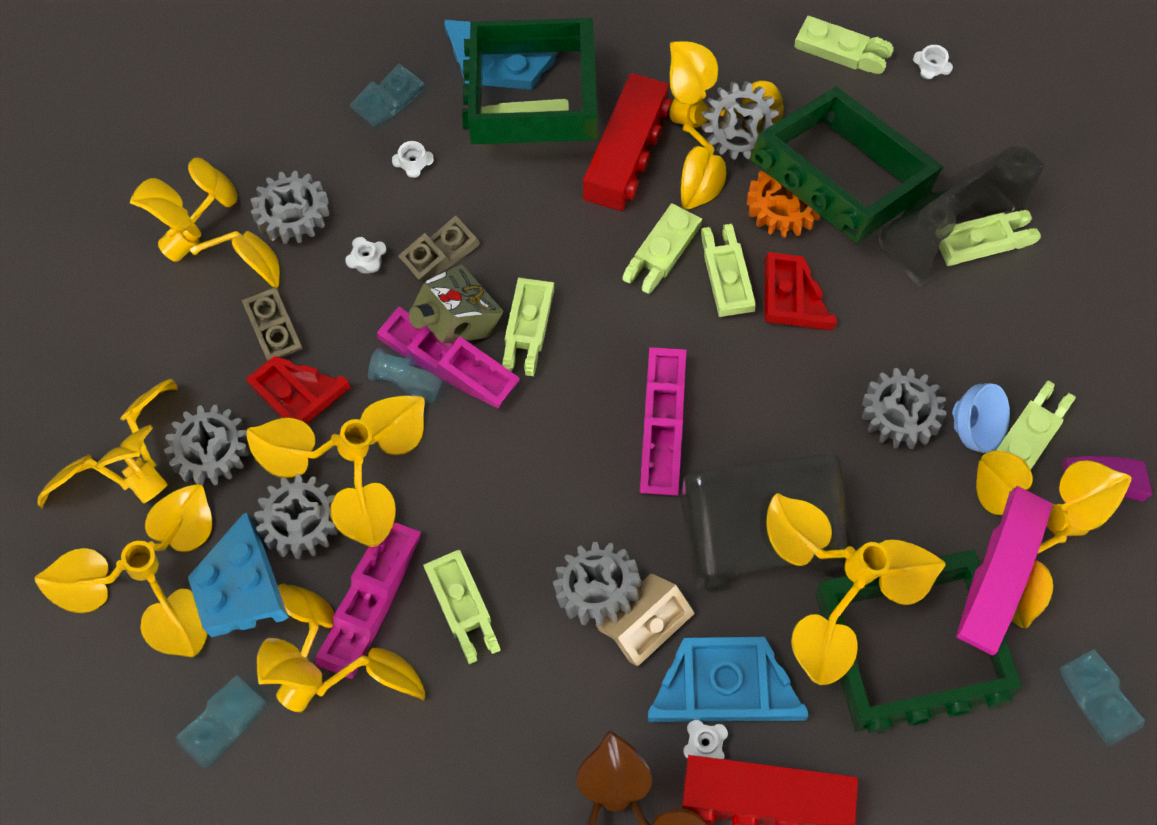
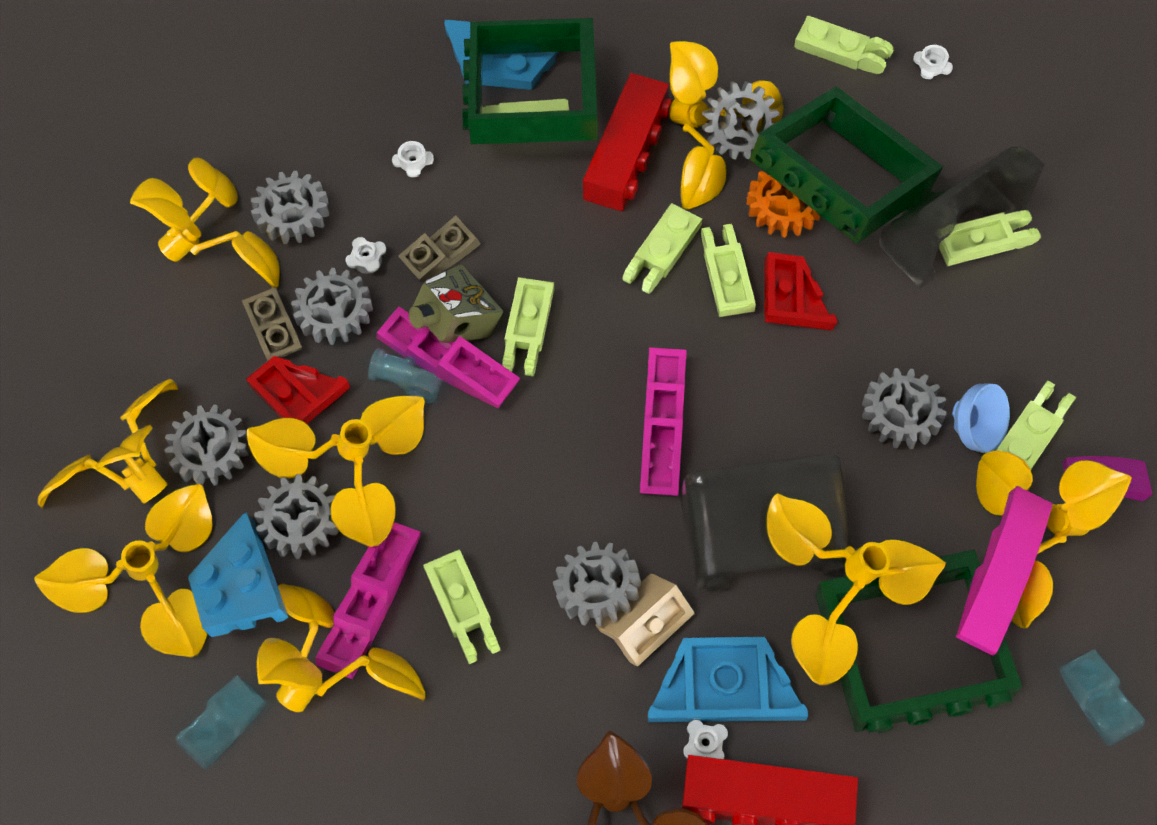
(332, 306): none -> light grey gear
(388, 98): clear light blue slope -> none

